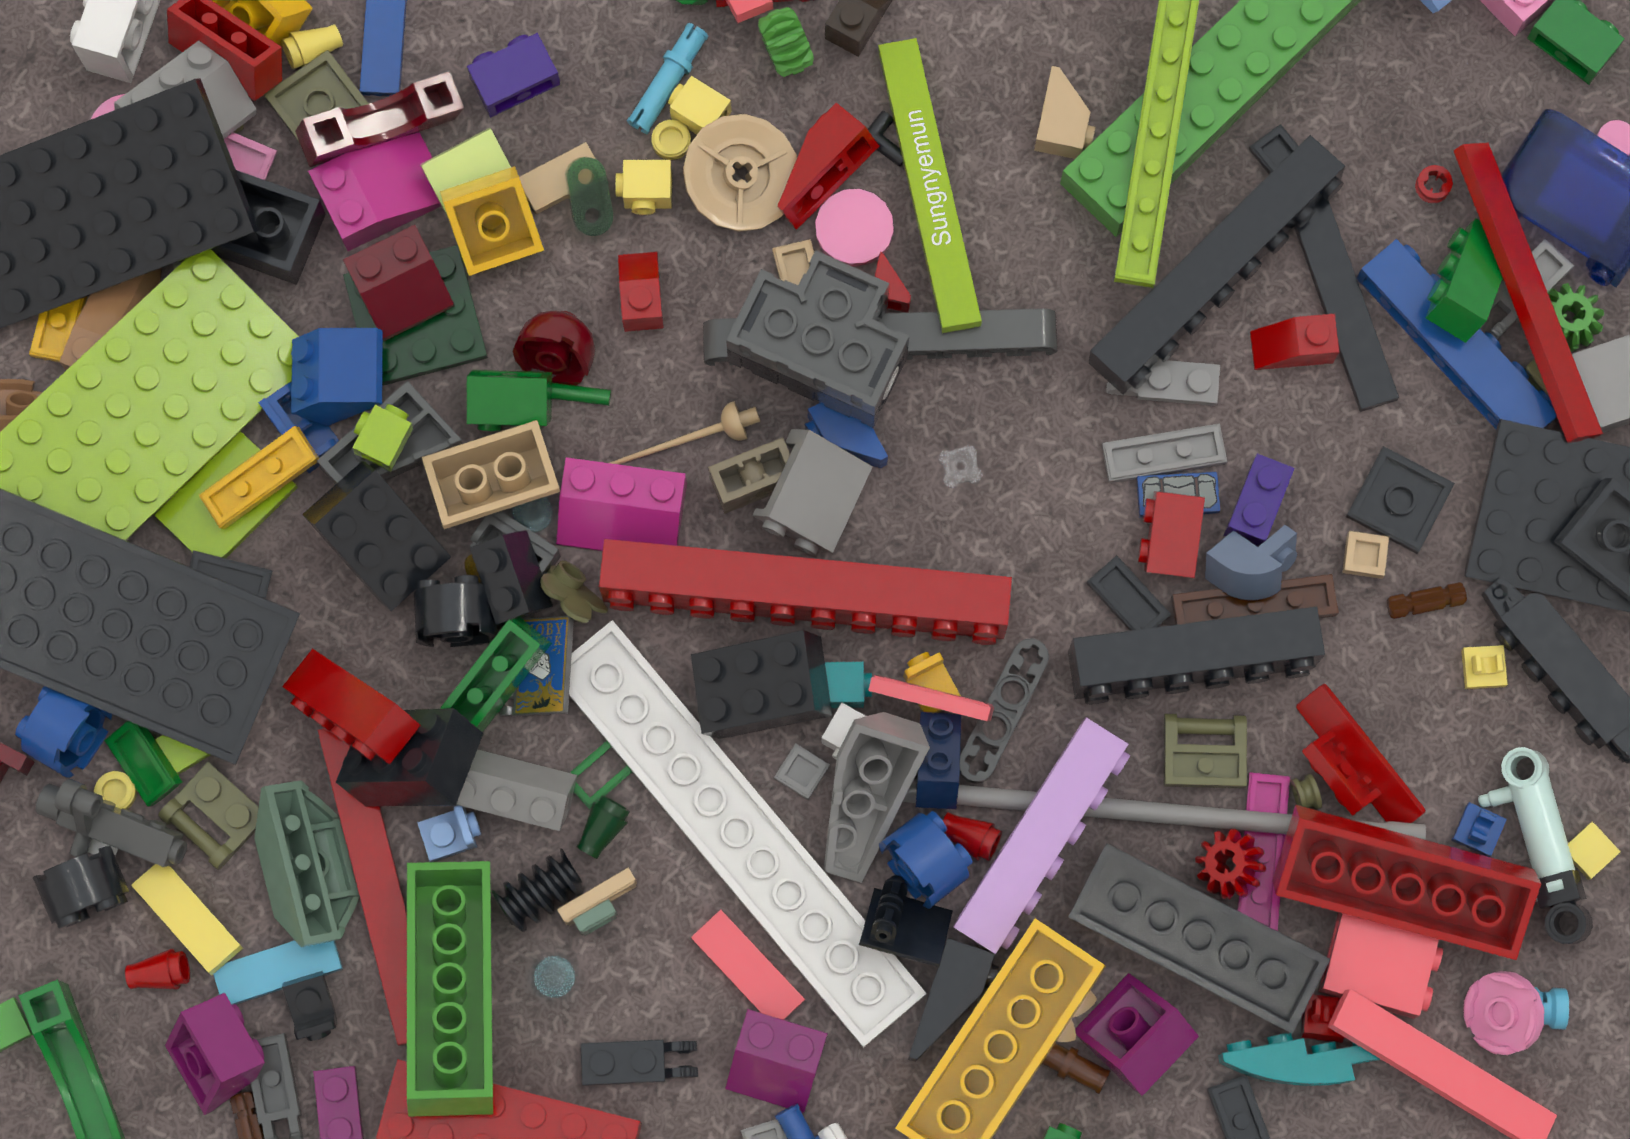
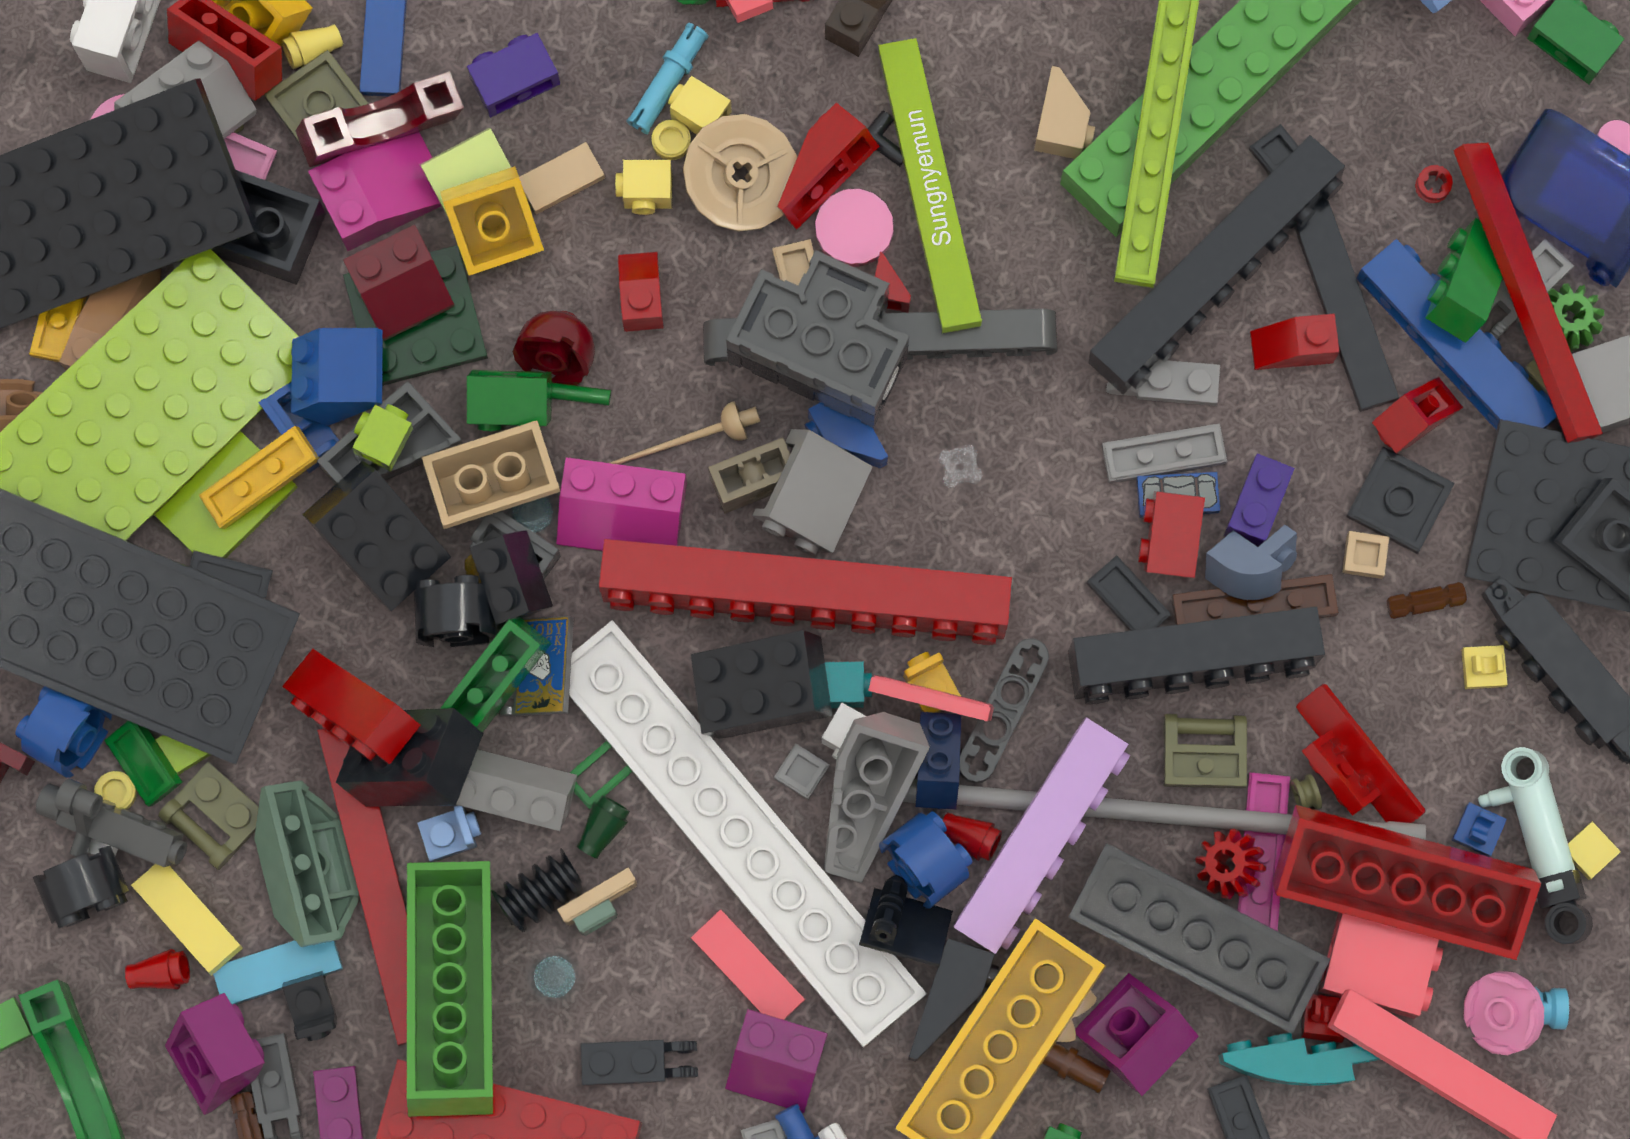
(566, 585): olive plate -> none
(589, 195): clear green plate -> none
(785, 41): bright green gear -> none
(1416, 414): none -> red slope

